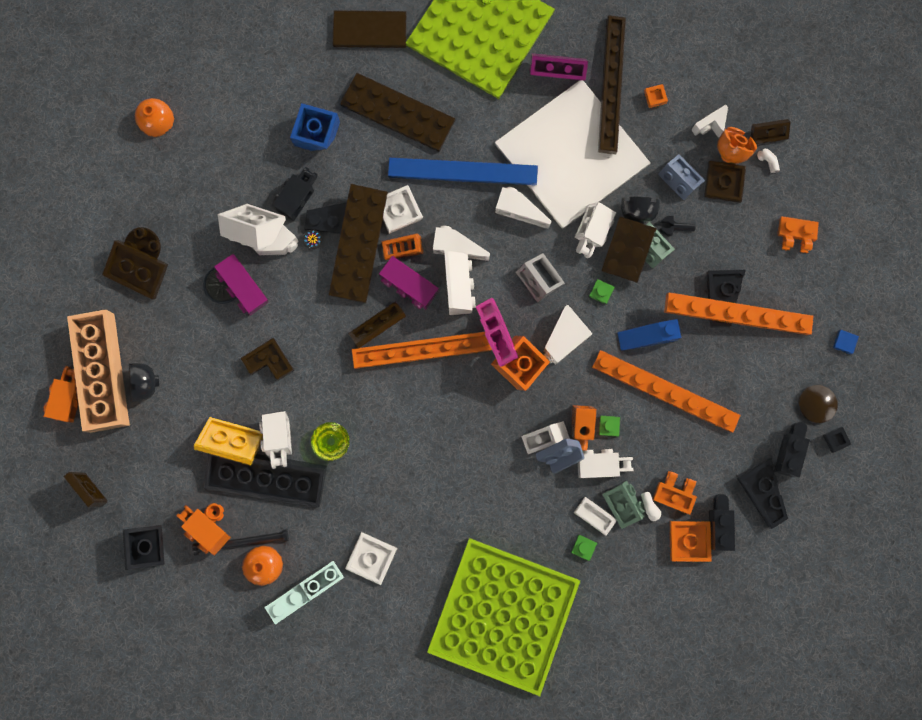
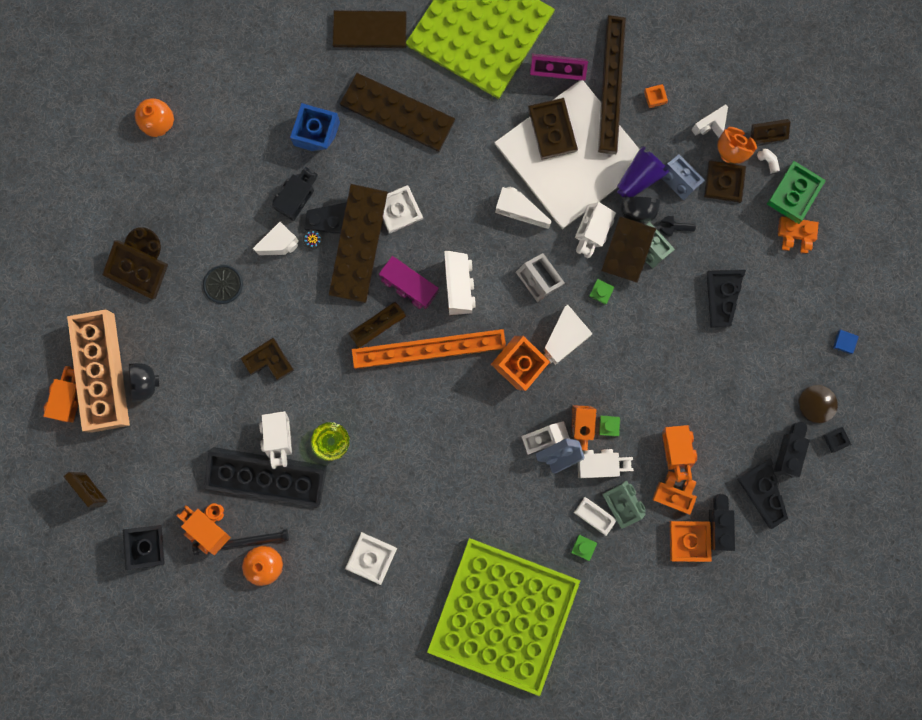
(229, 441): yellow tile -> none
(240, 285): magenta brick -> none
(250, 226): white slope -> none
(304, 592): light aqua slope -> none
(418, 245): orange slope -> none
(450, 240): white slope -> none
(463, 171): blue tile -> none
(496, 332): dark pink slope -> none
(552, 128): none -> dark brown tile
(641, 174): none -> dark purple cone
(649, 335): blue slope -> none
(651, 509): white arm -> none
(666, 391): orange plate -> none
(679, 451): none -> orange brick
(738, 314): orange plate -> none
(796, 192): none -> green plate

